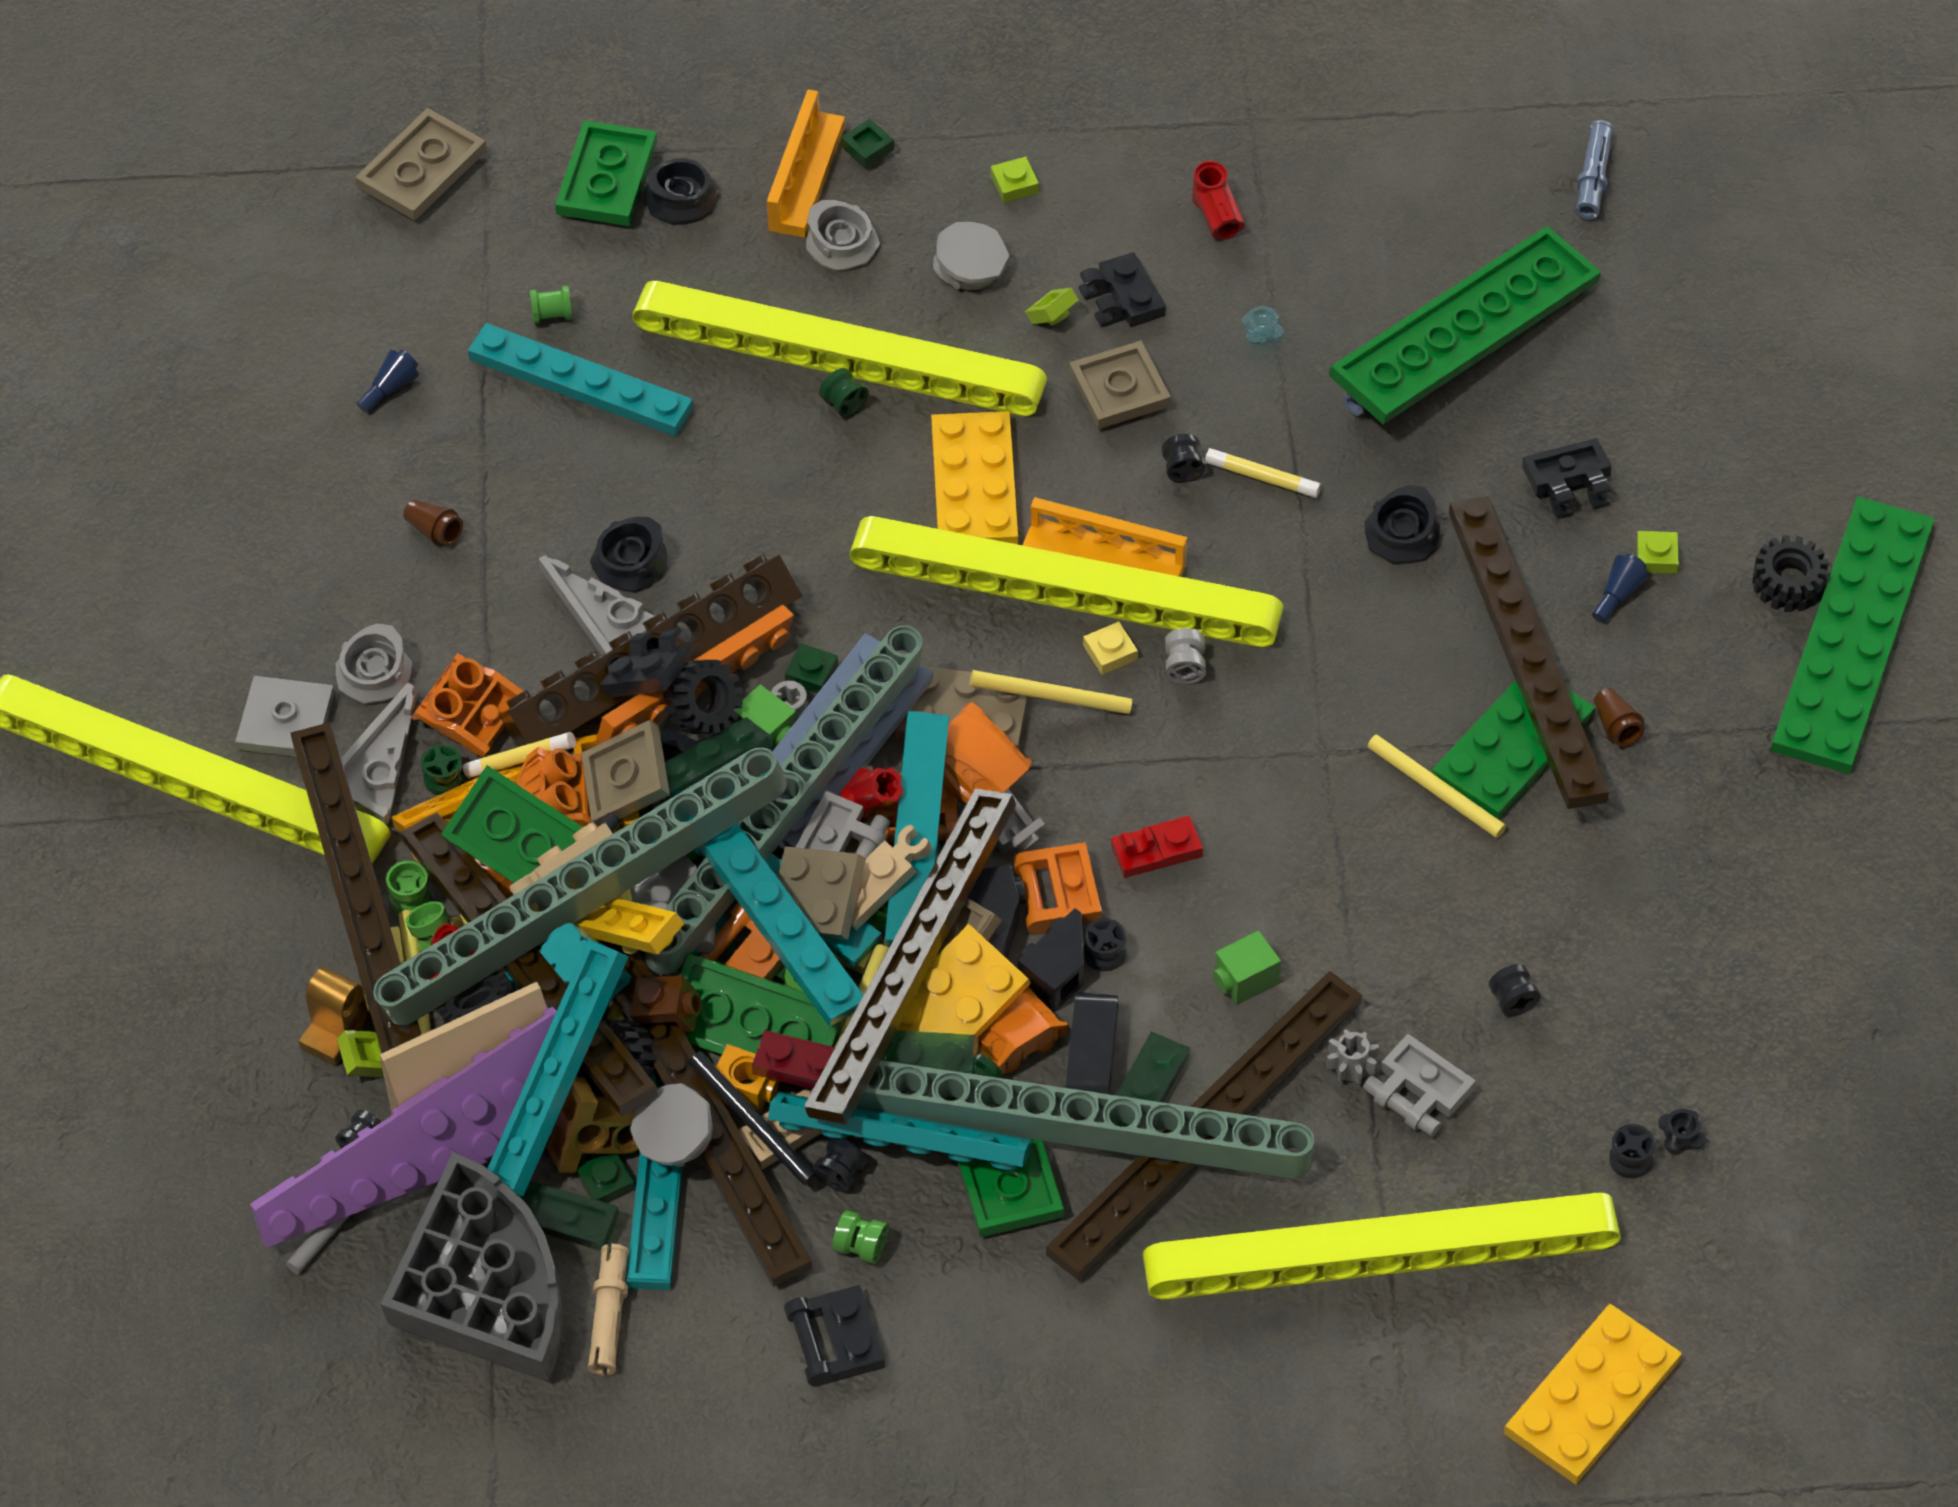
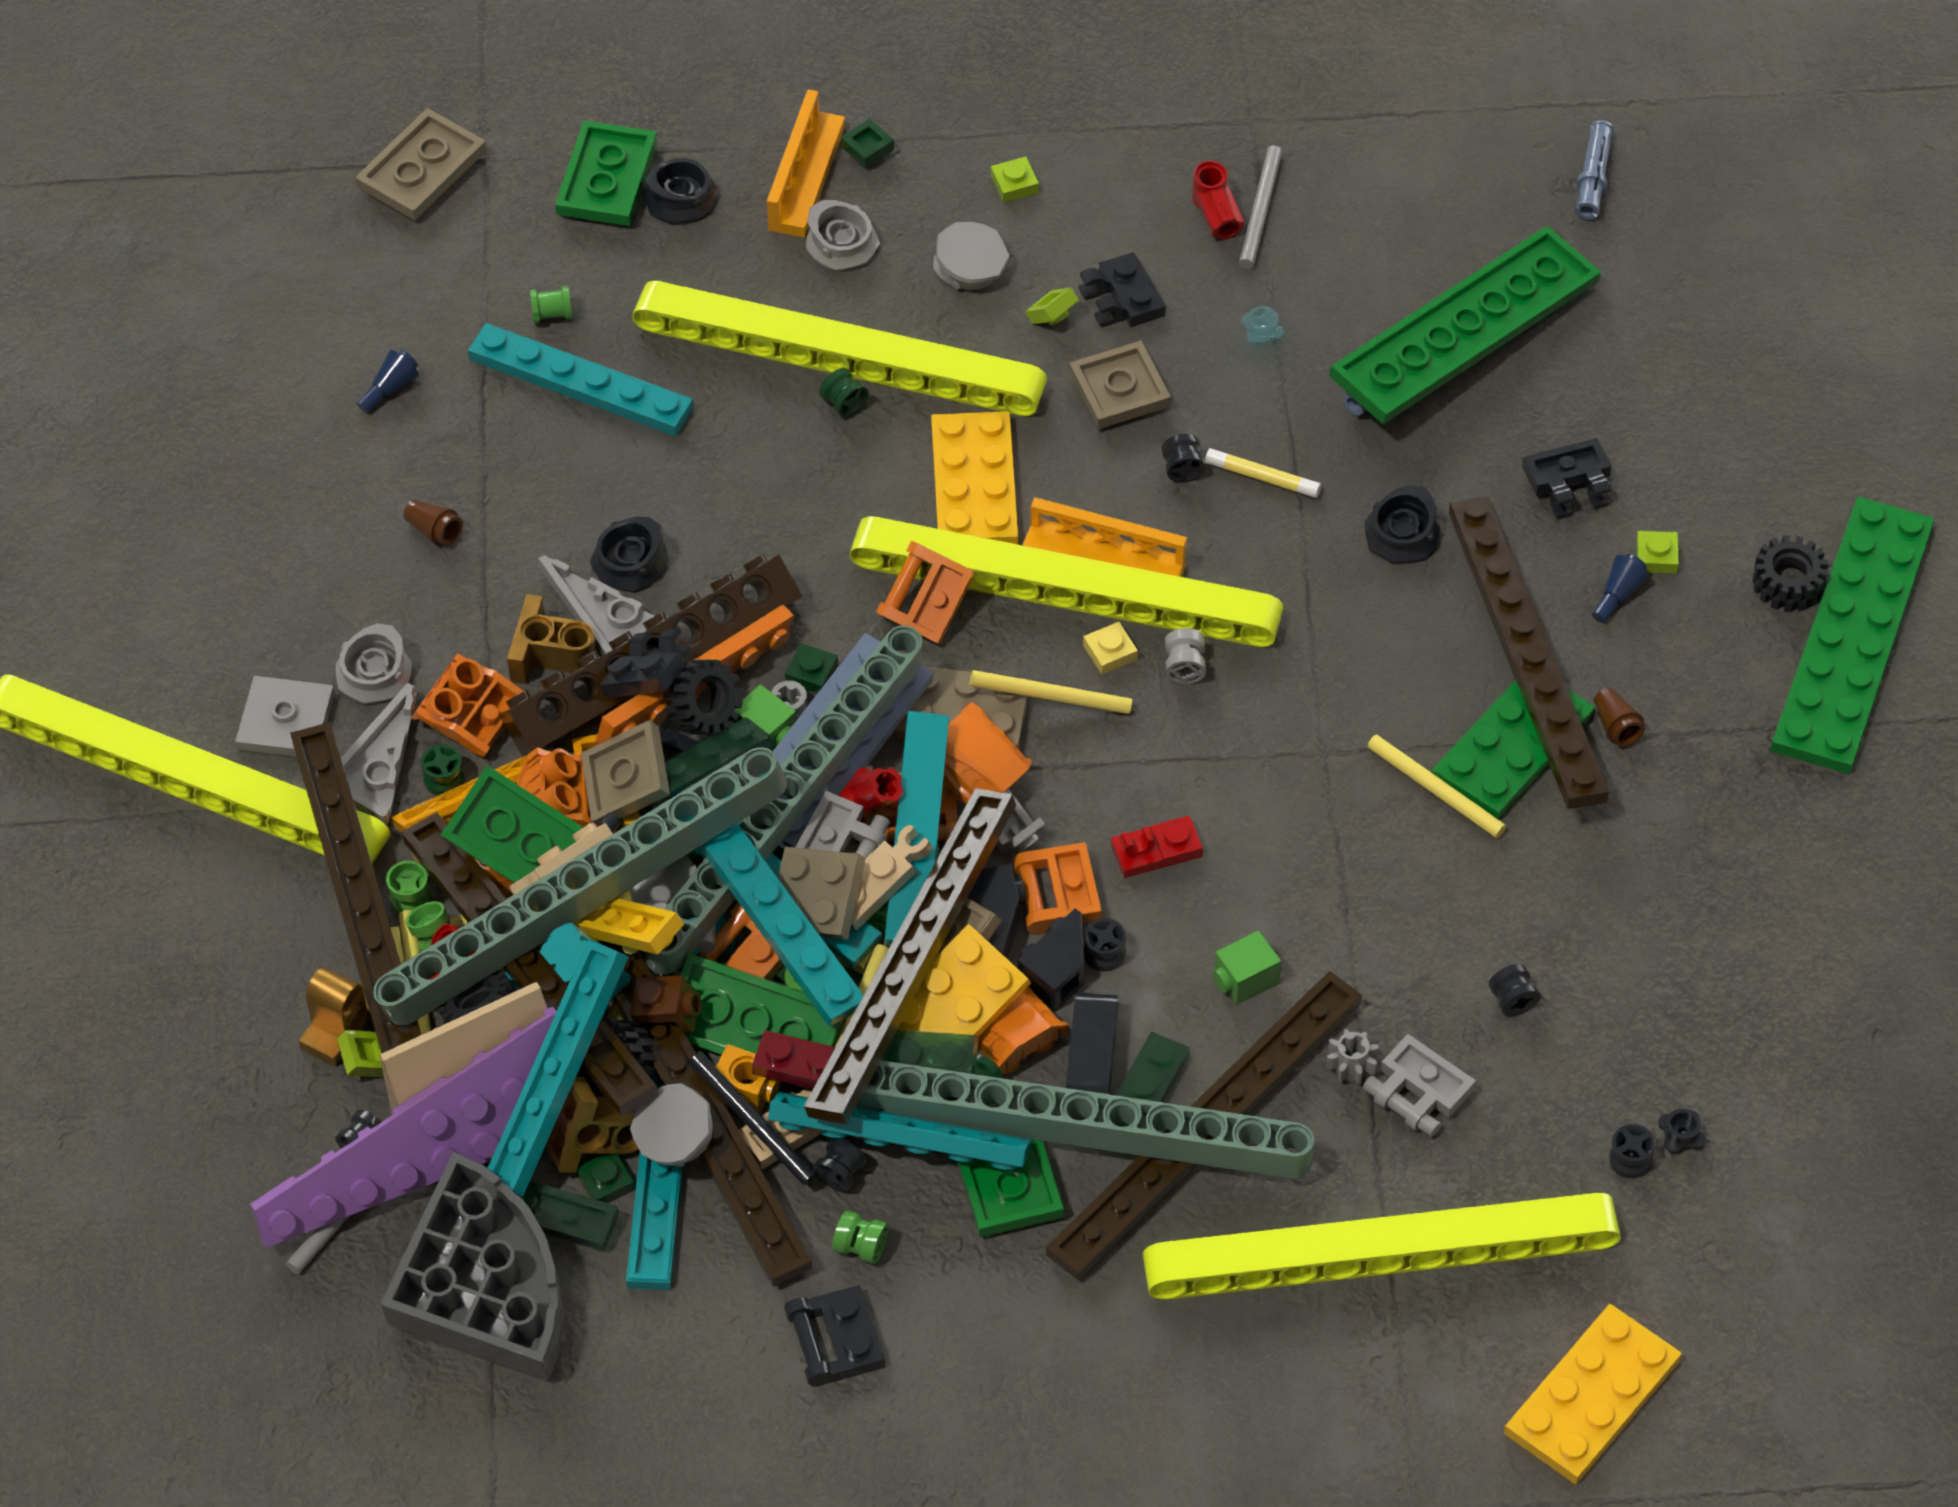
(517, 755): bar -> none
(546, 641): none -> pearl gold tile
(610, 1293): tan pin -> none
(937, 597): none -> orange plate
(1260, 207): none -> light grey bar

